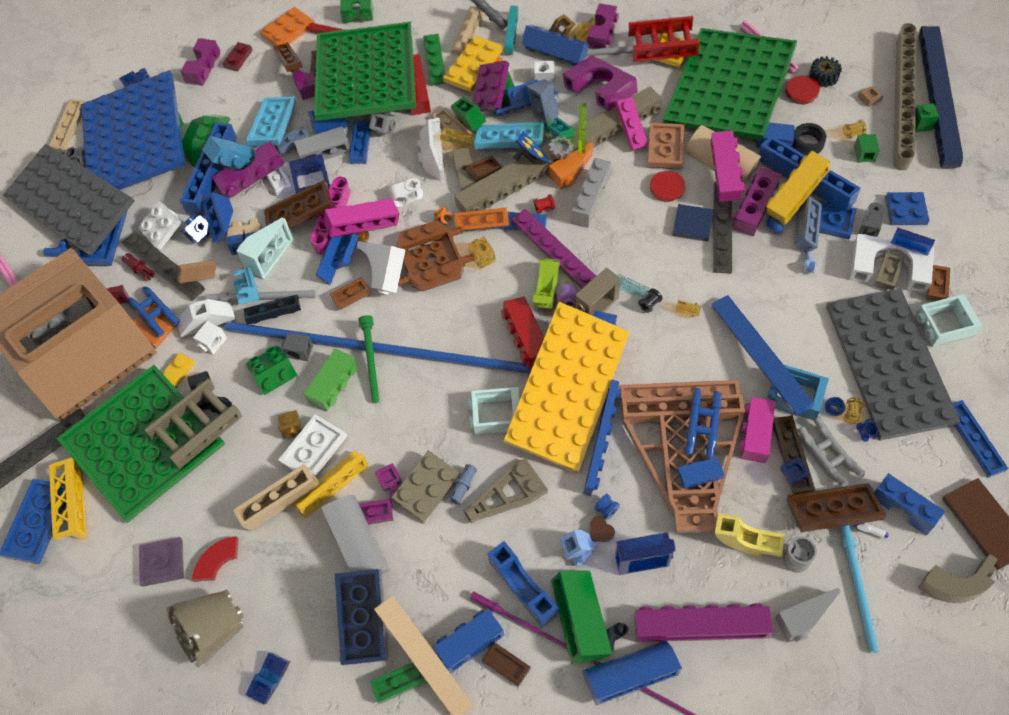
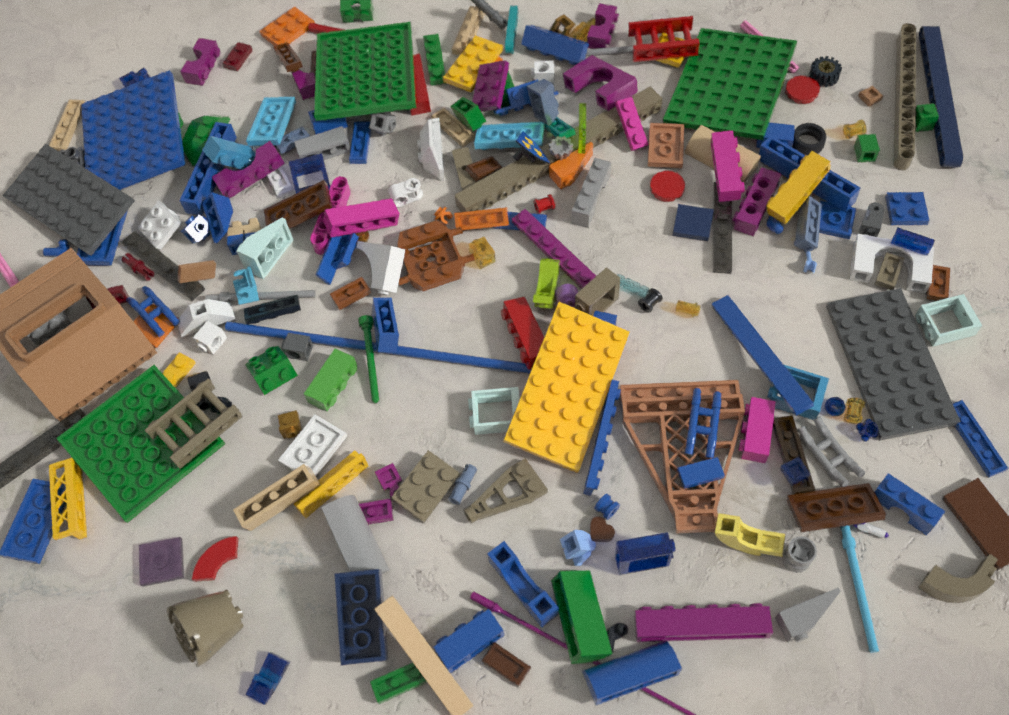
(385, 325): none -> blue brick
(457, 138): clear yellow plate -> none

